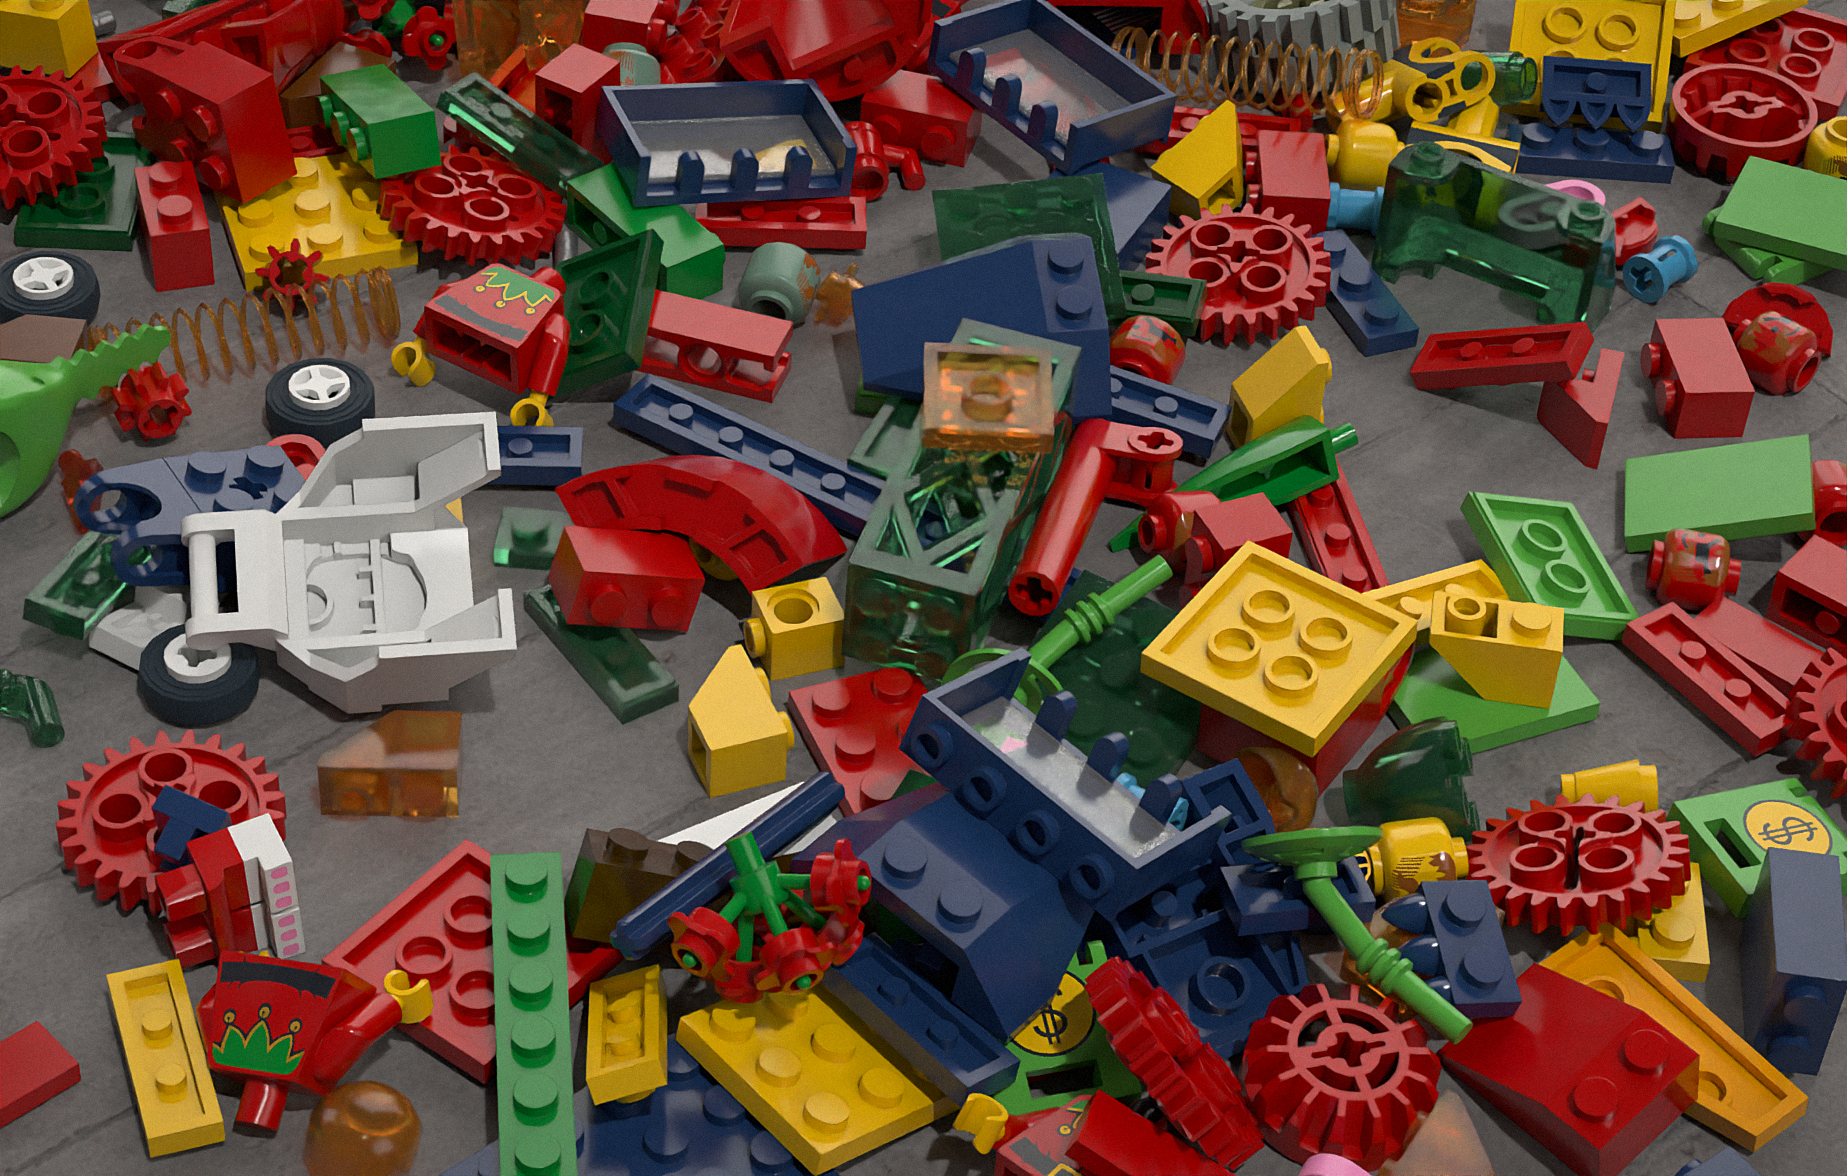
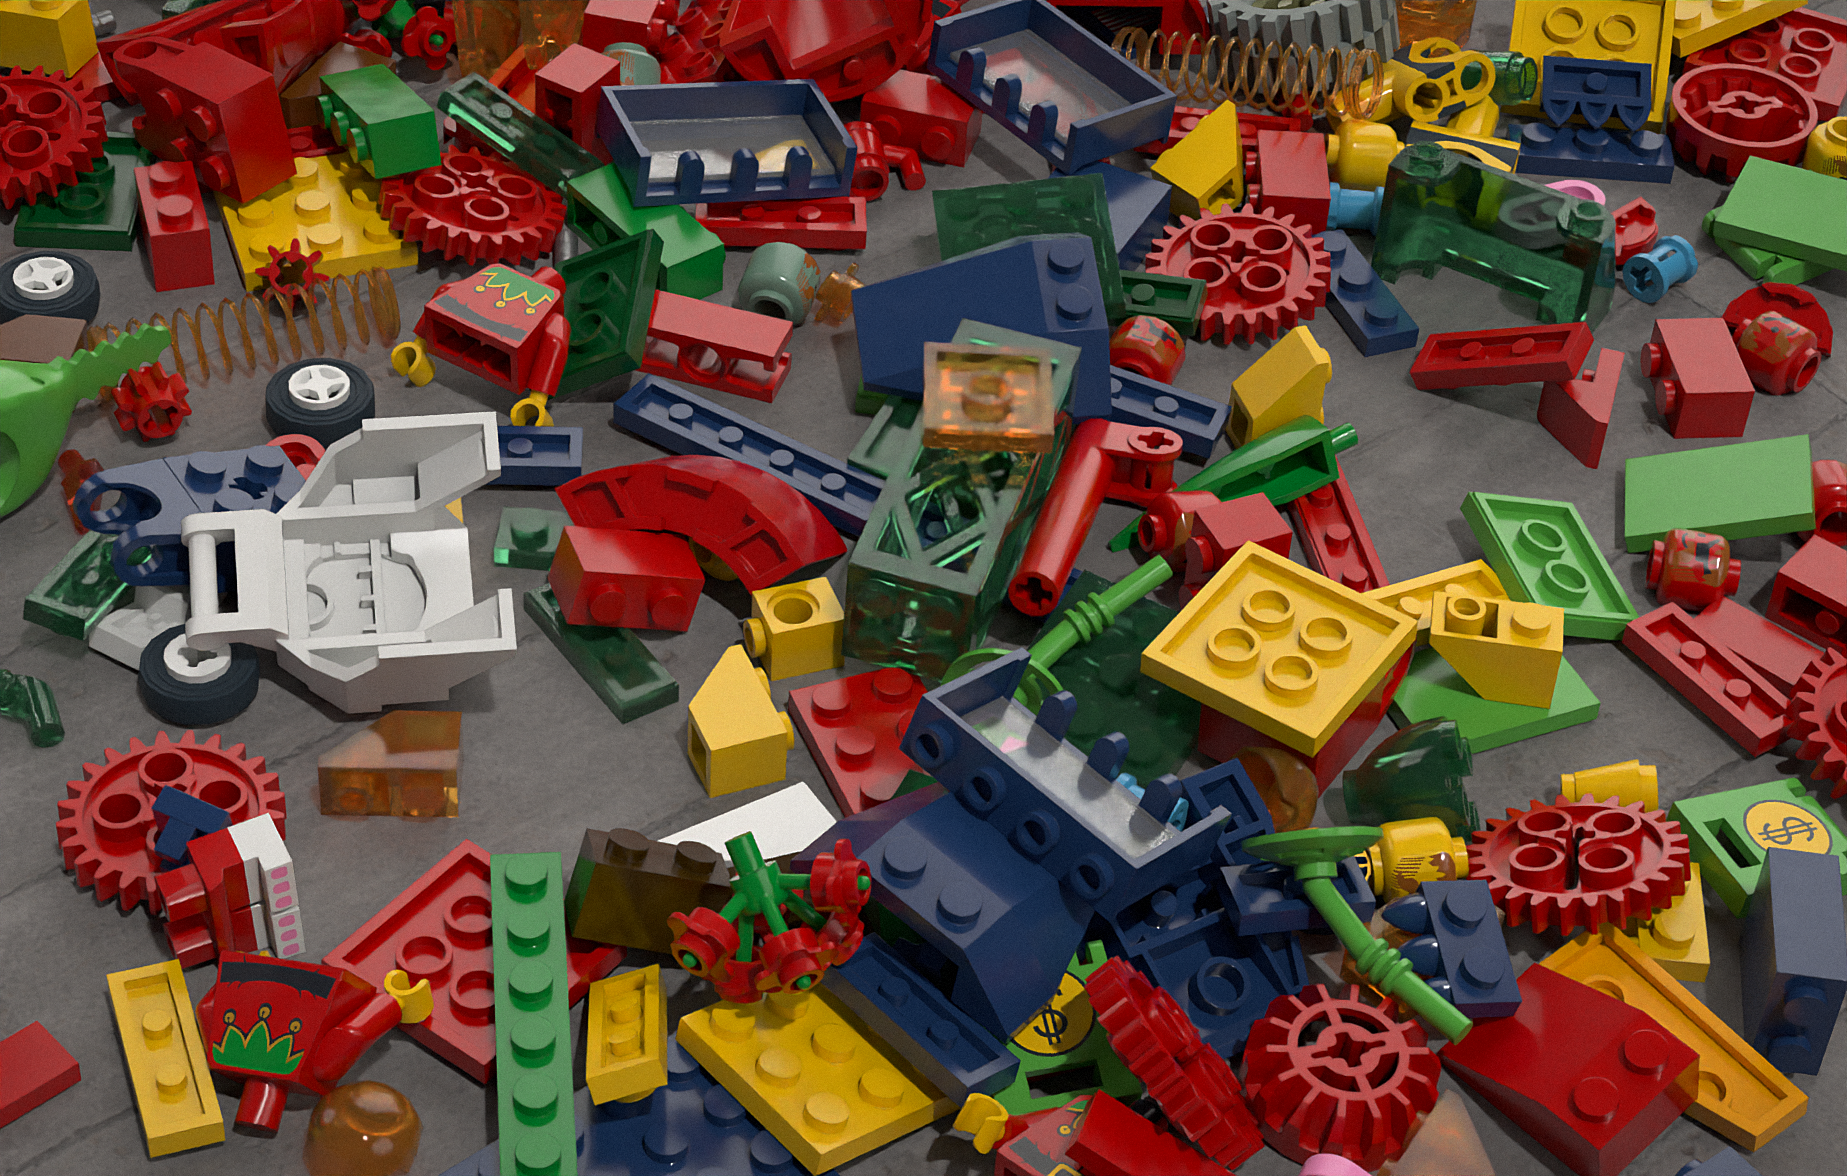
(709, 877): dark blue axle -> none

